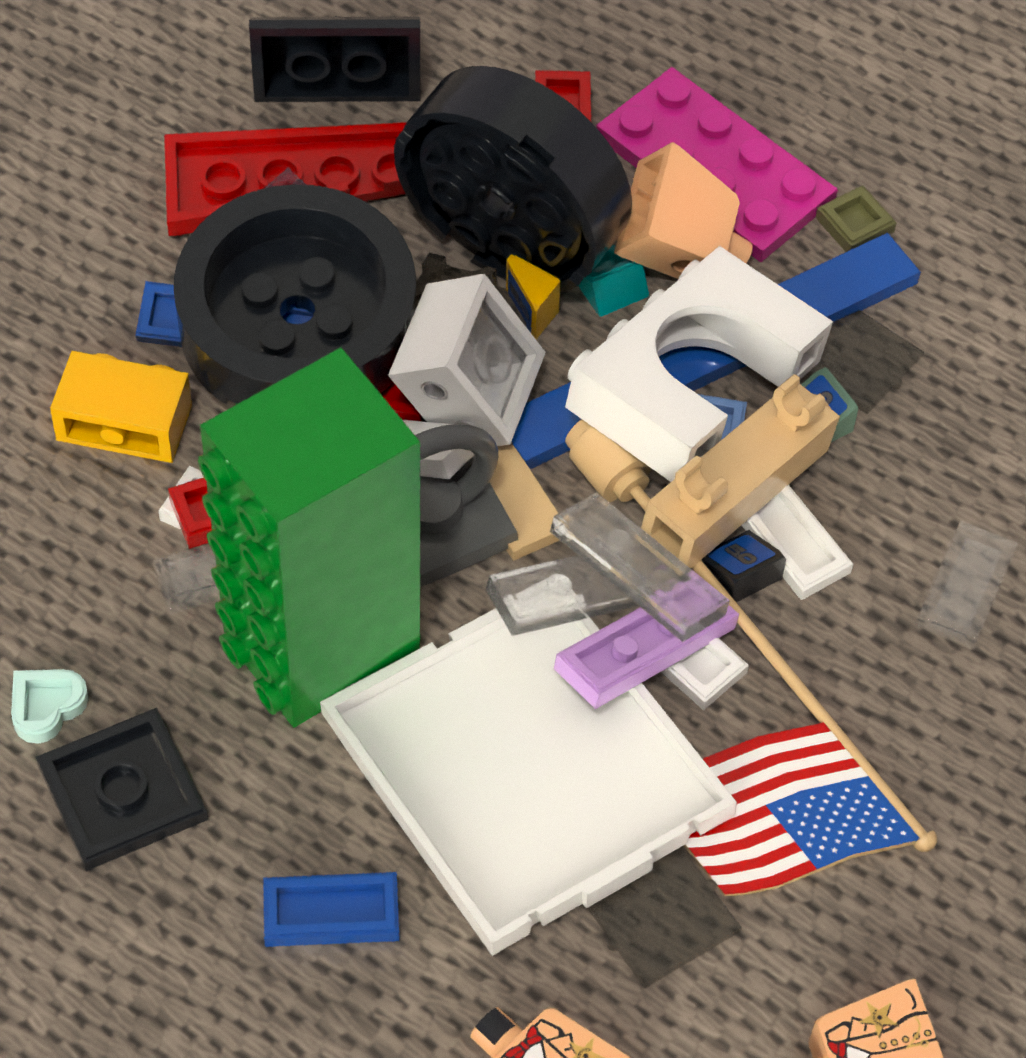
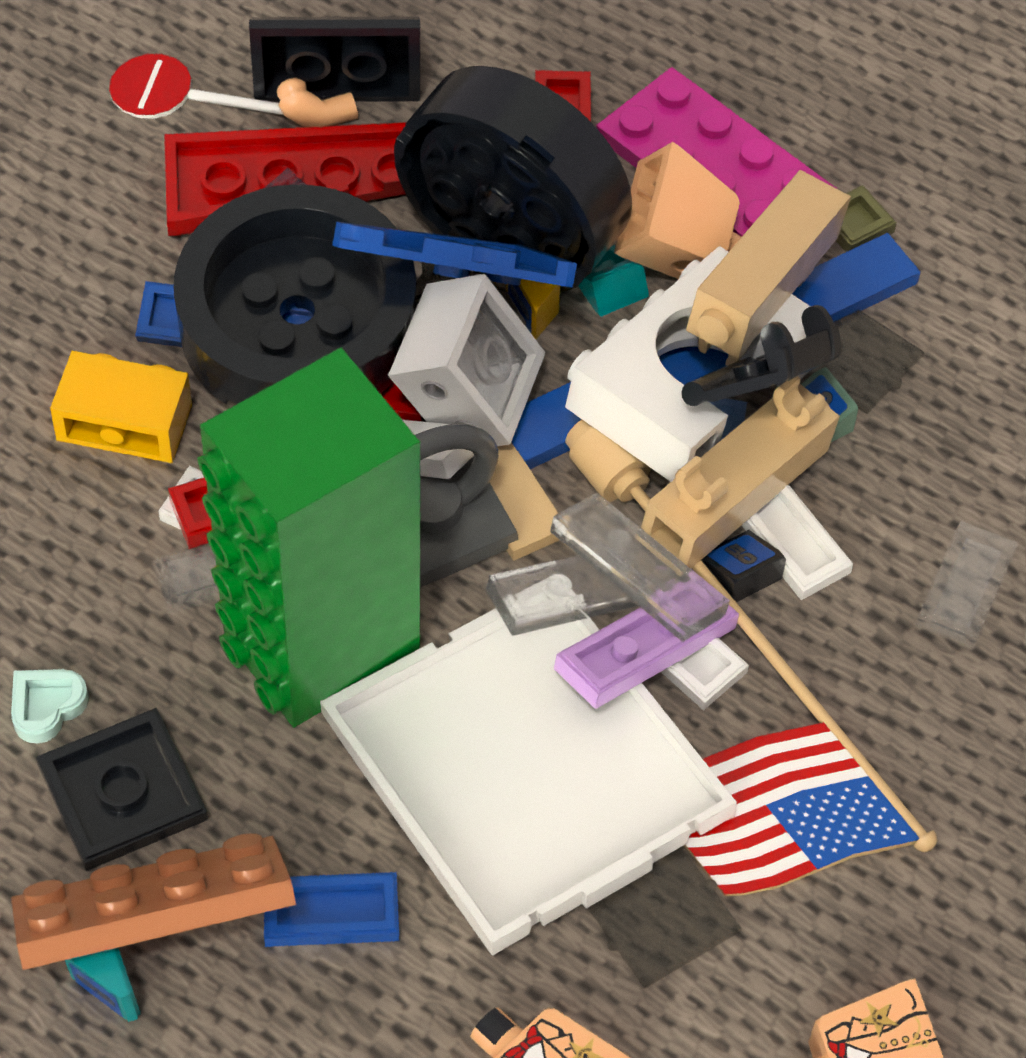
(107, 980): none -> teal slope
(150, 901): none -> nougat plate
(161, 84): none -> red piece
(310, 110): none -> light nougat arm
(458, 255): none -> blue wing
(767, 265): none -> tan brick
(781, 361): none -> black piece

